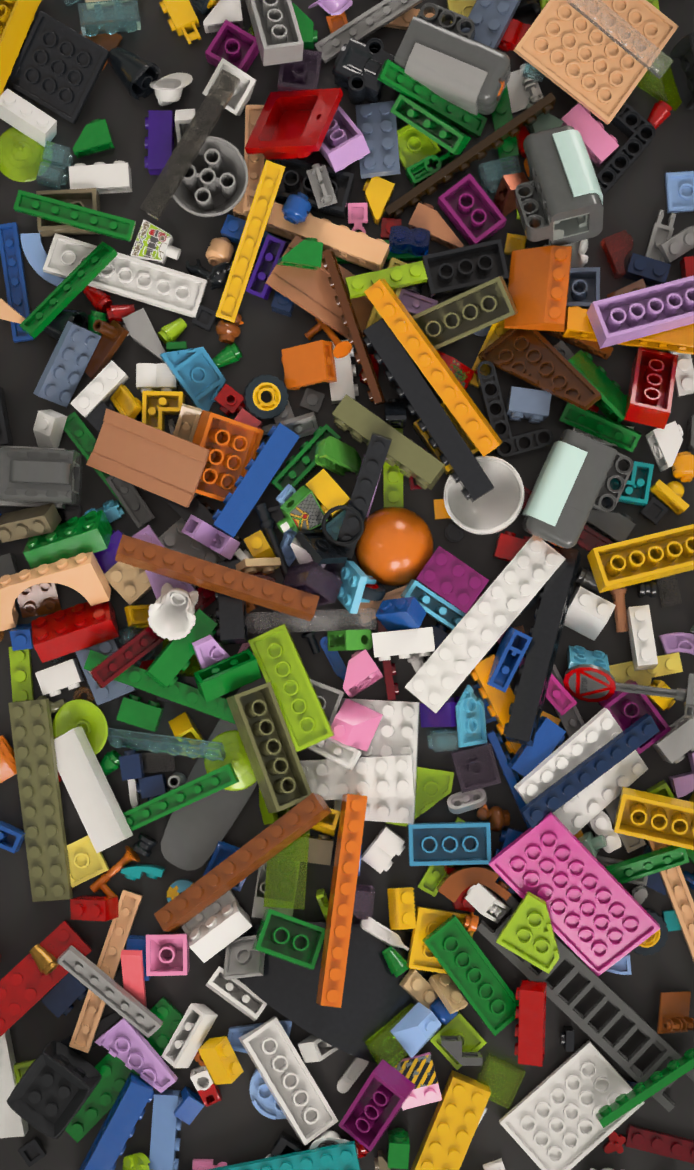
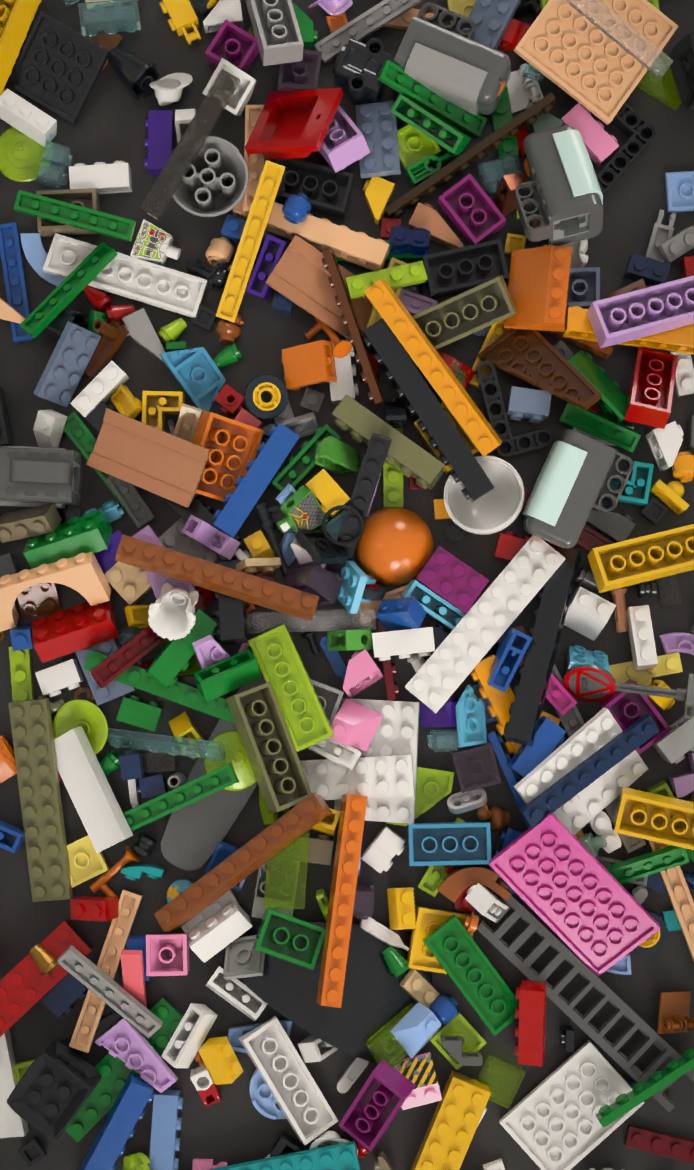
(93, 139): green slope -> none
(154, 377): white brick -> none
(190, 1106): blue panel -> none
(304, 255): green slope -> none
(321, 186): light grey hinge -> none
(358, 215): bright pink plate -> none
(398, 1148): green brick -> none
(448, 992): tan plate -> none
(531, 934): lime plate -> none
(615, 250): clear red arch -> none
(615, 1143): red piece -> none
(659, 113): red cone -> none

